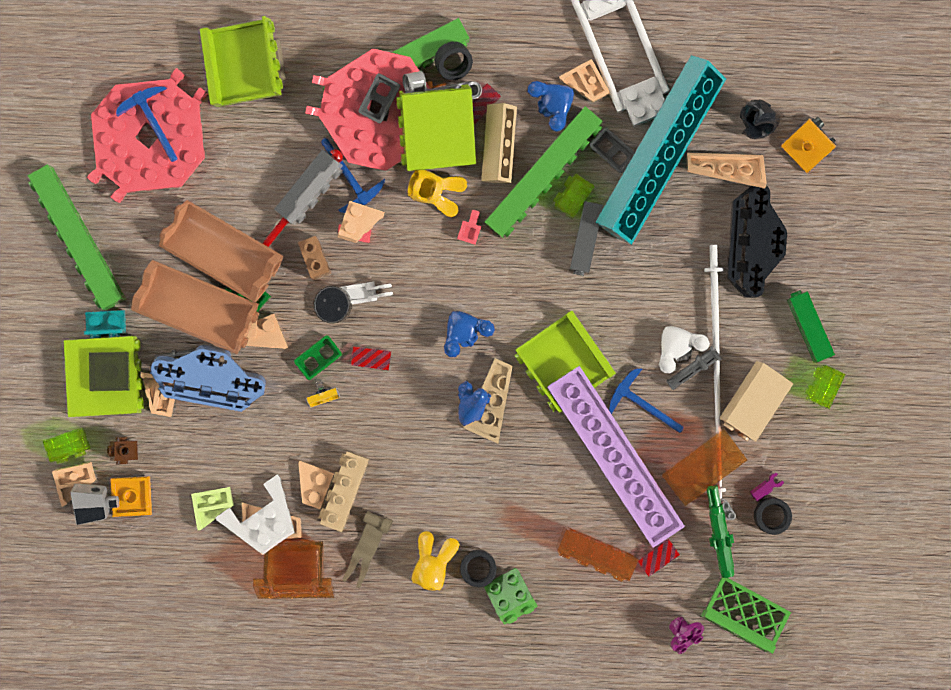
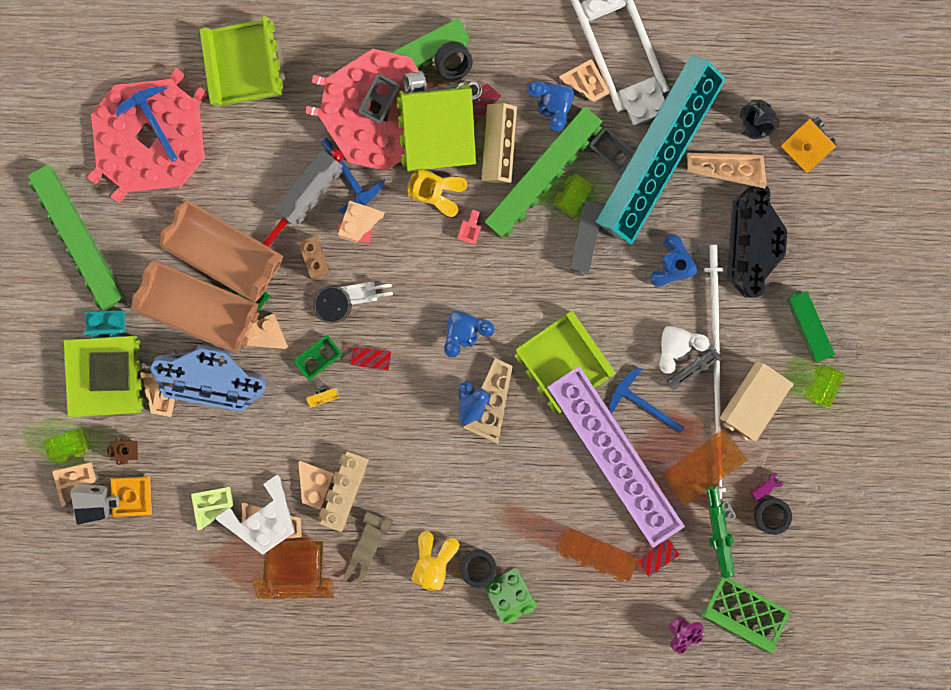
(677, 263): none -> blue head

